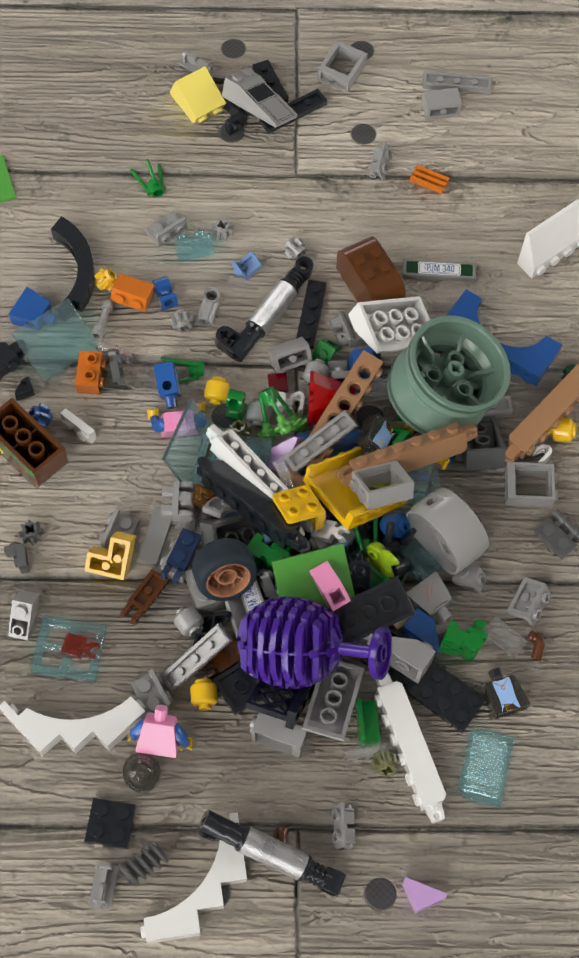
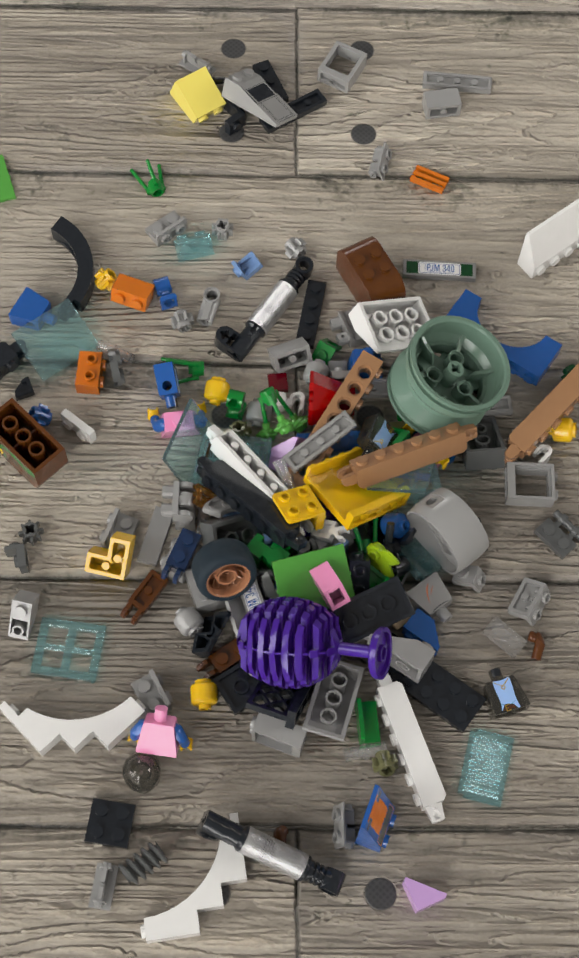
(77, 646): clear red plate -> none
(98, 330): light grey bar -> none
(196, 658): light grey tile -> none
(376, 821): none -> blue slope
(390, 471): light grey window -> none
(464, 643): green hips -> none

